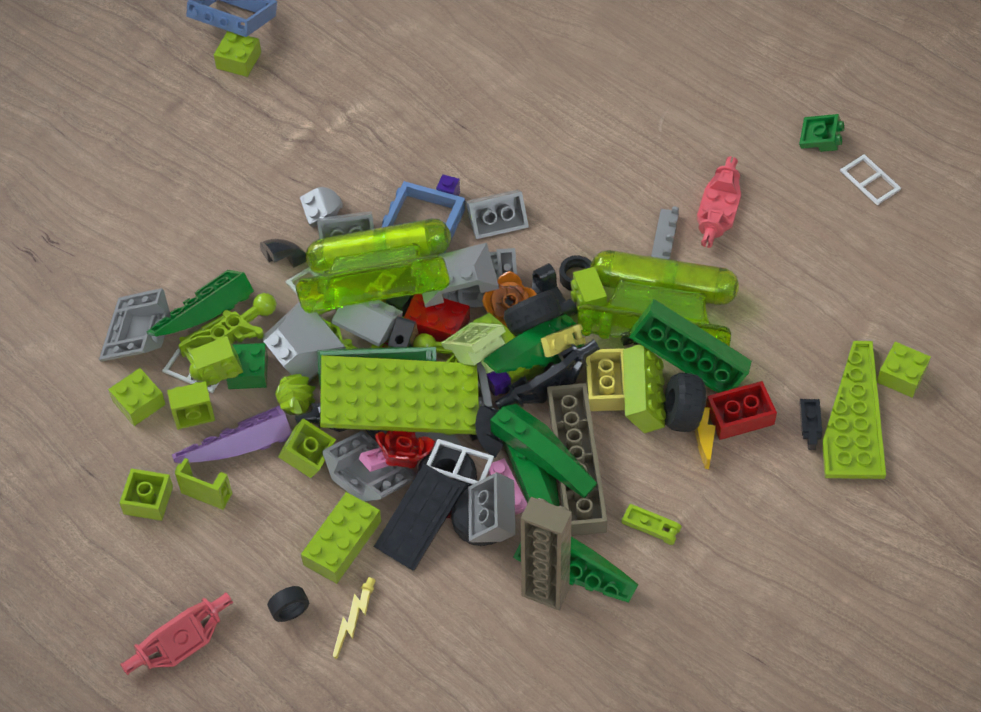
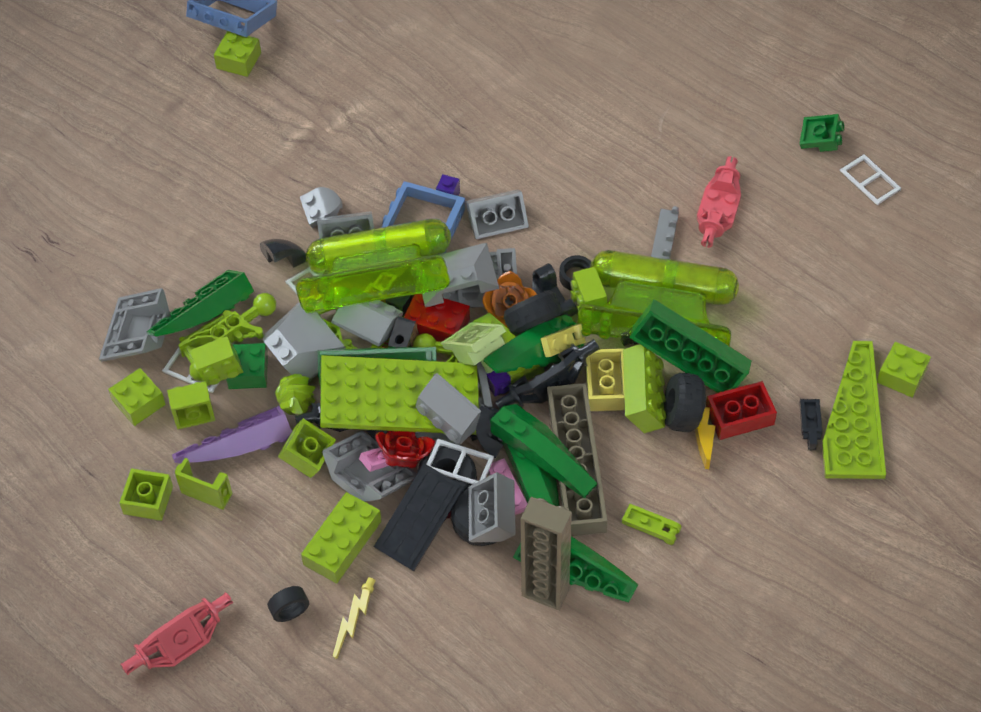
(448, 409): none -> light grey slope

